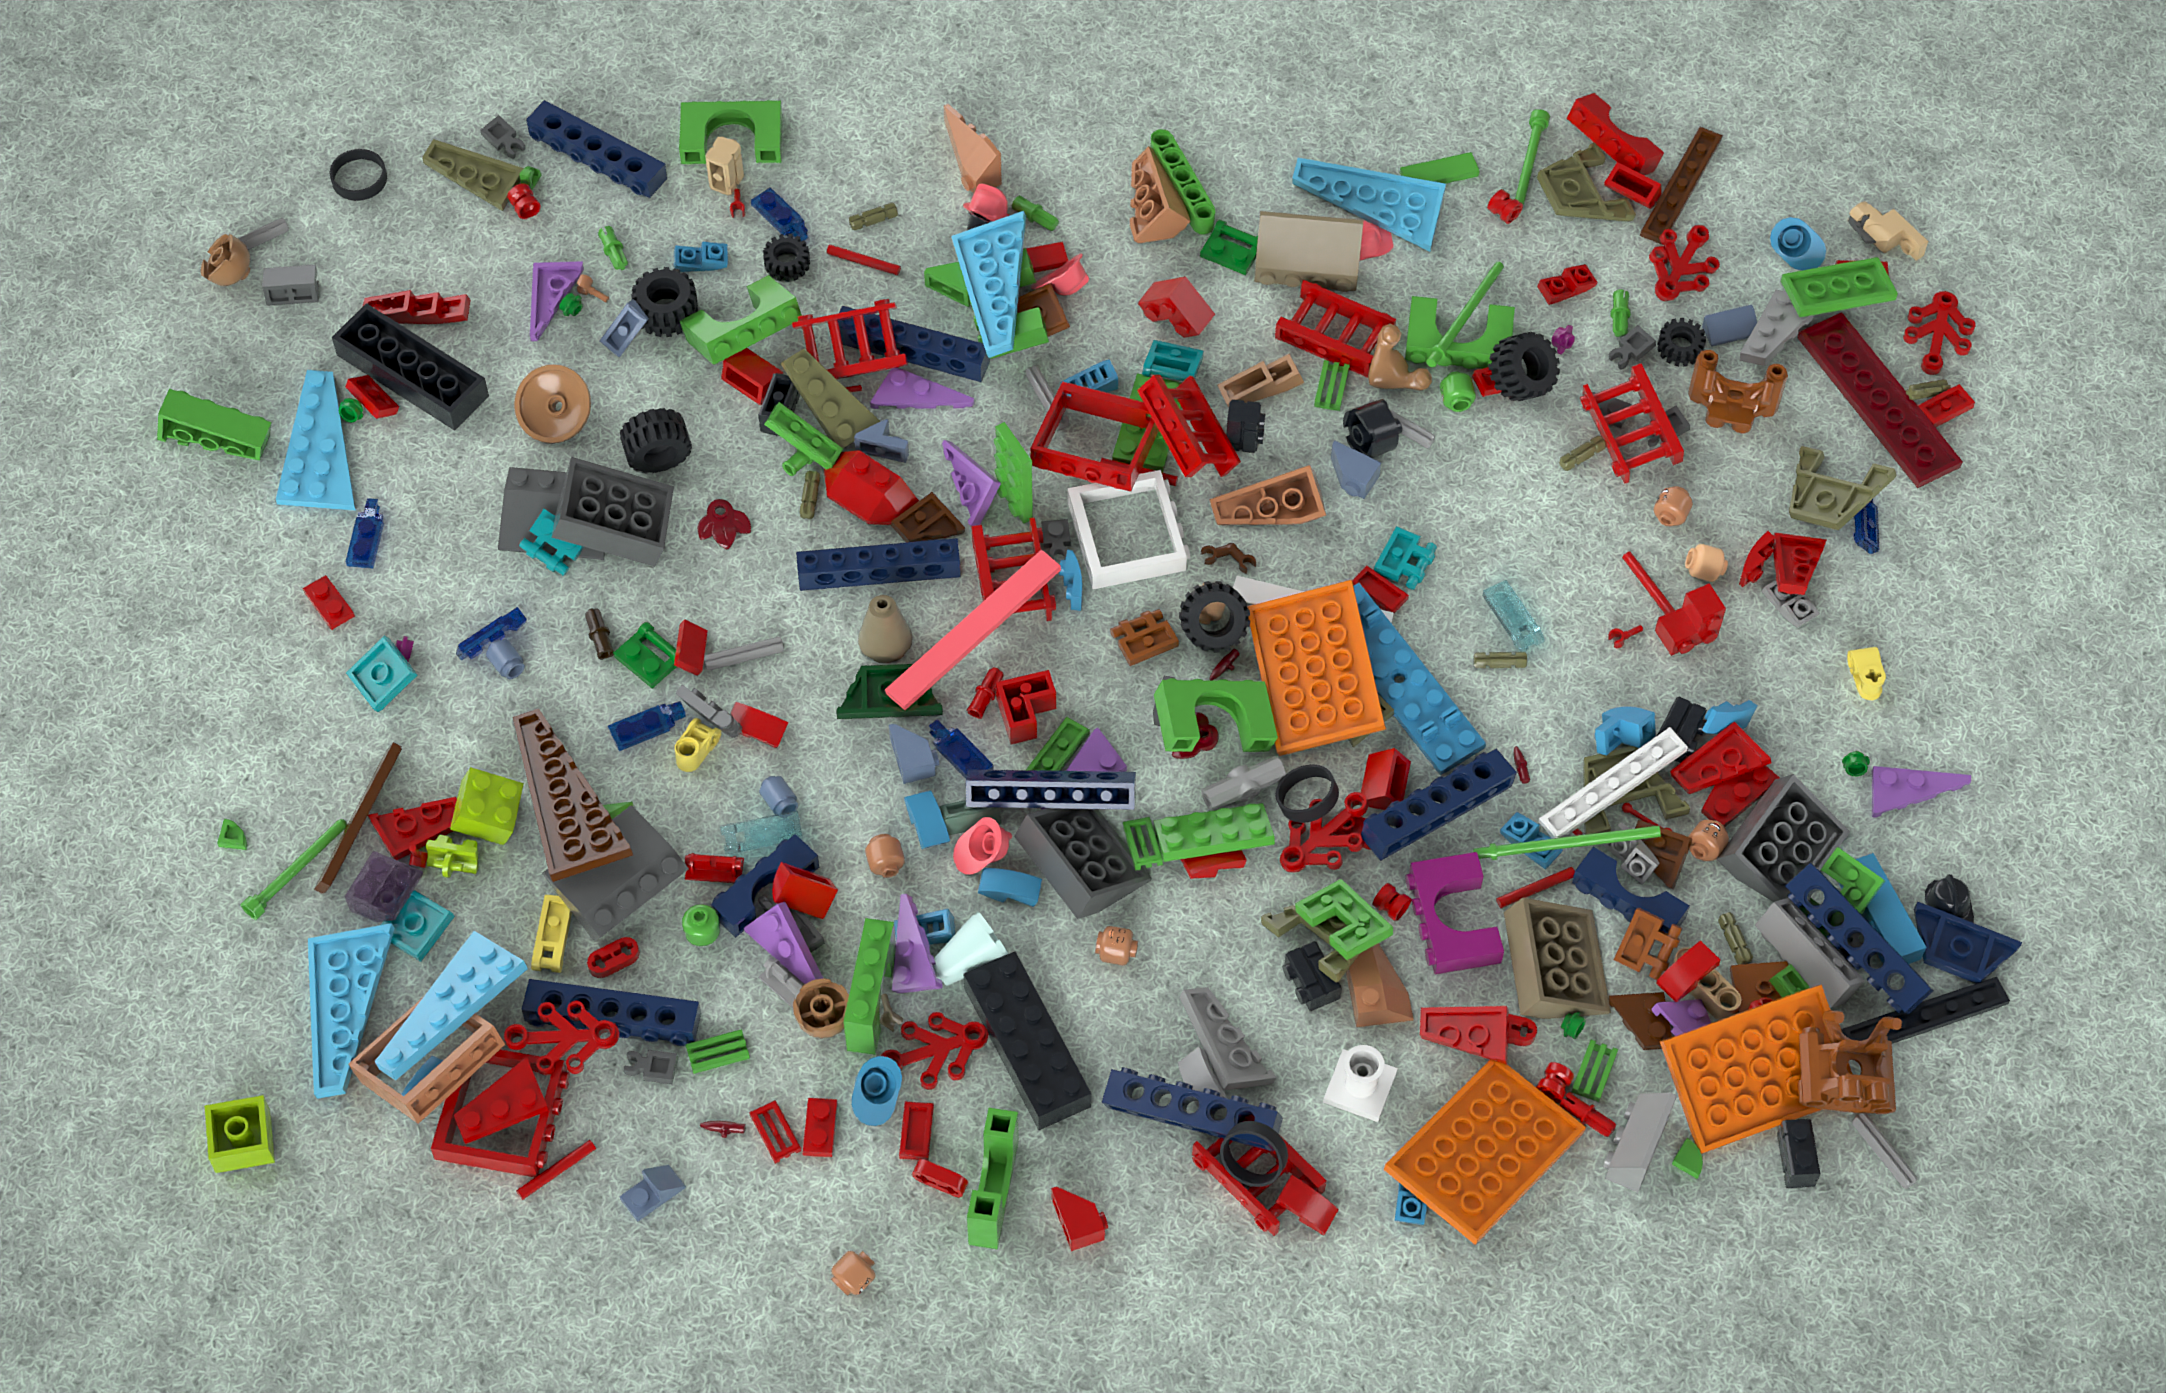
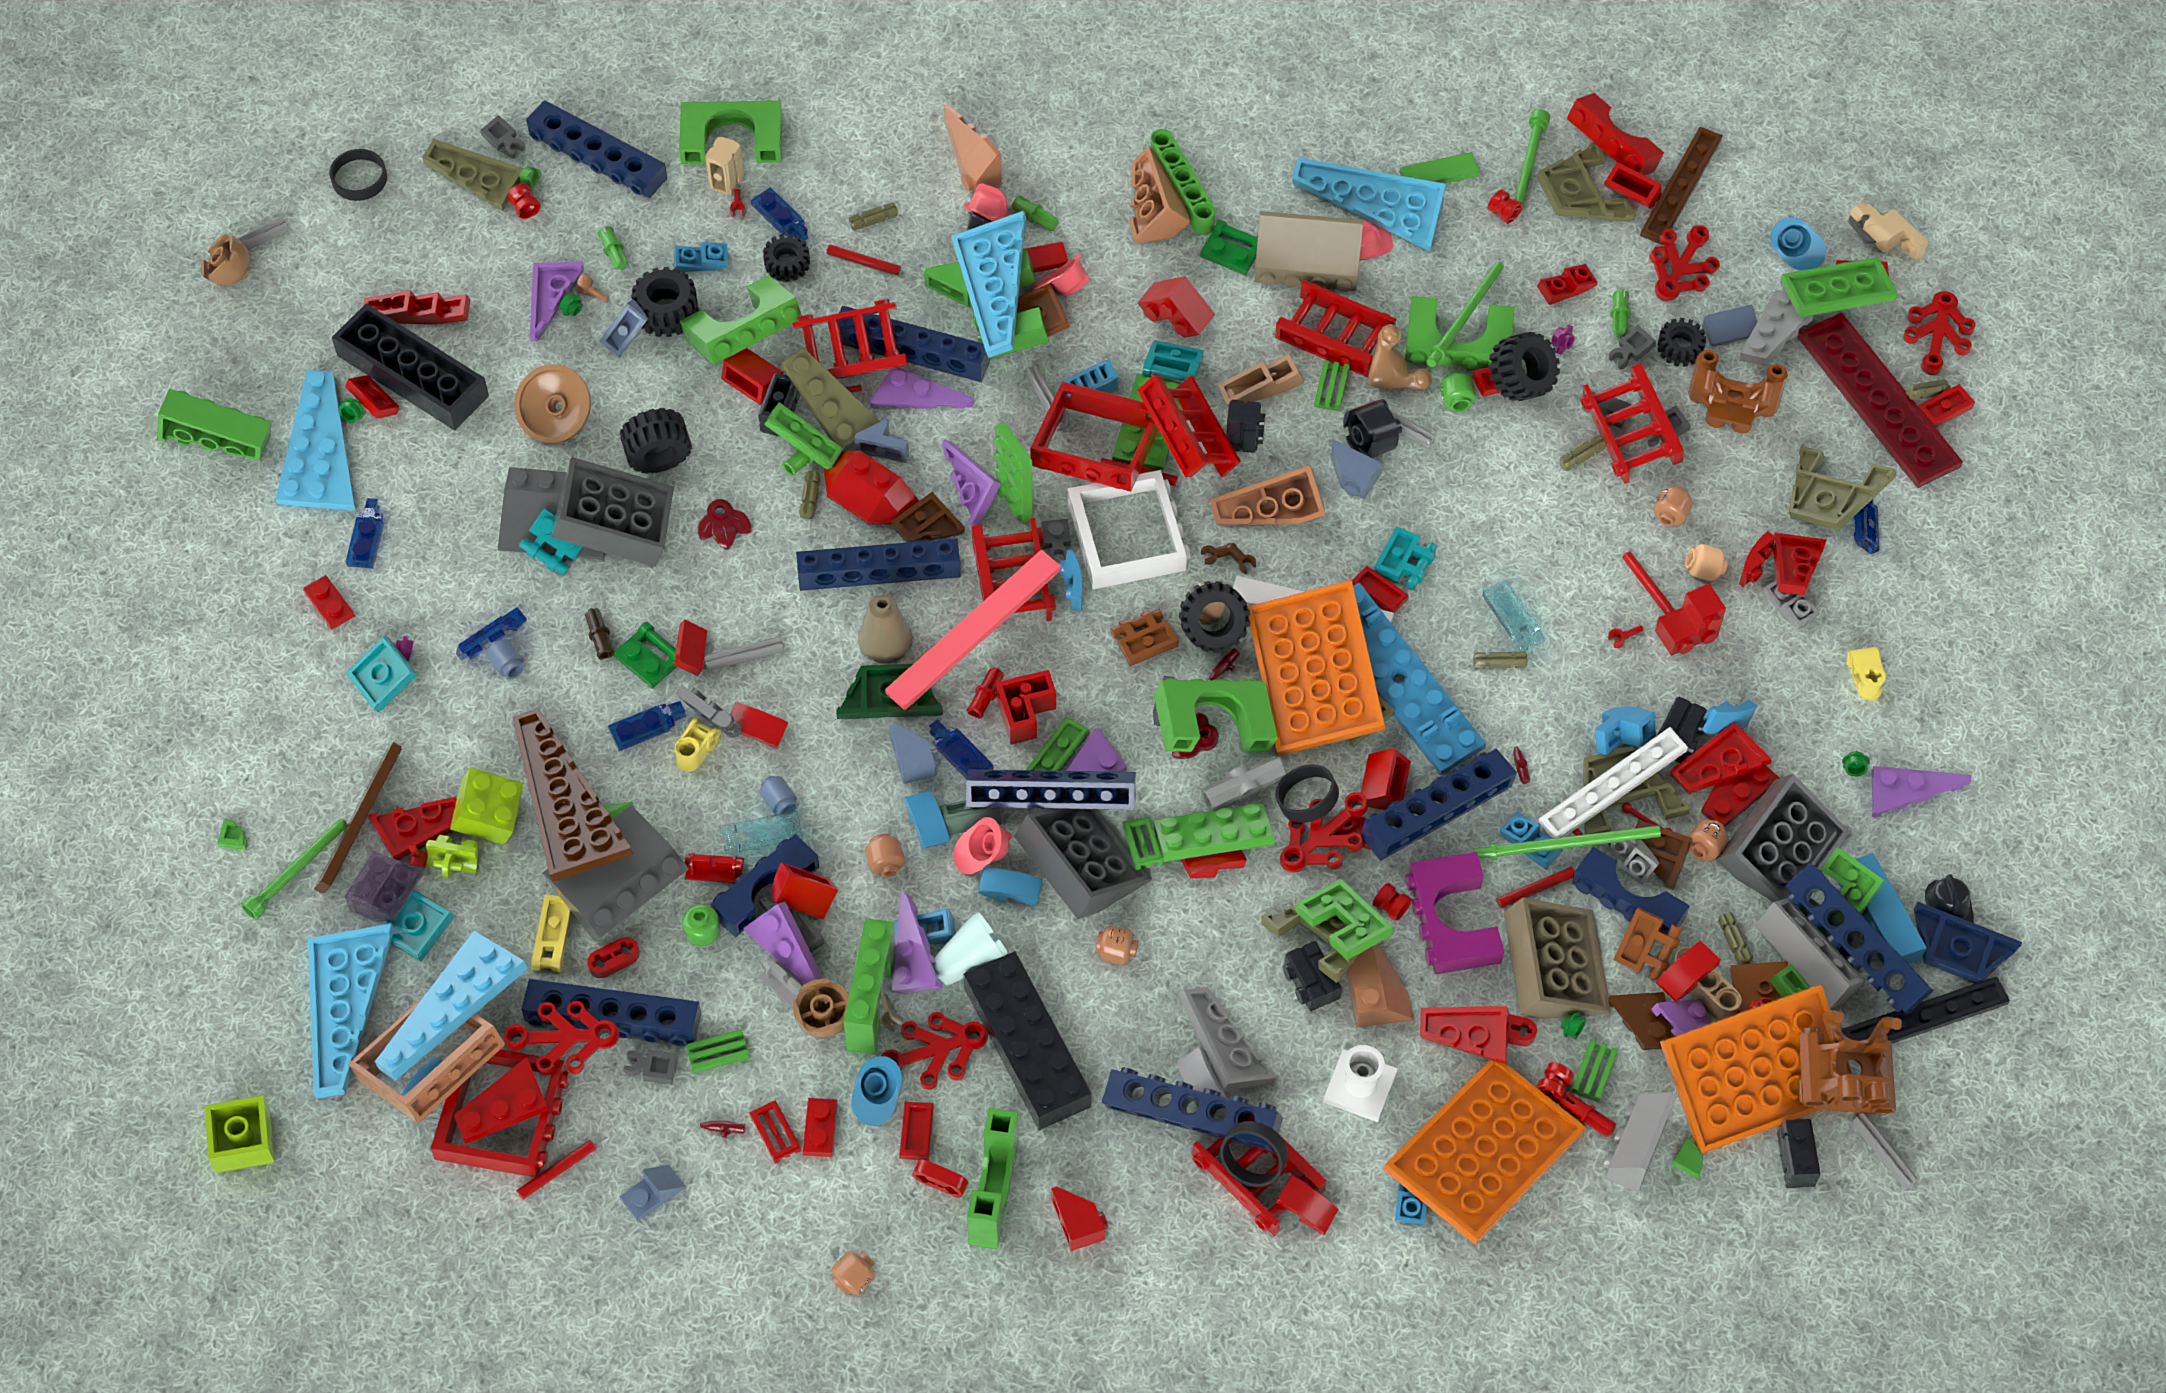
(290, 285): dark grey hinge -> none

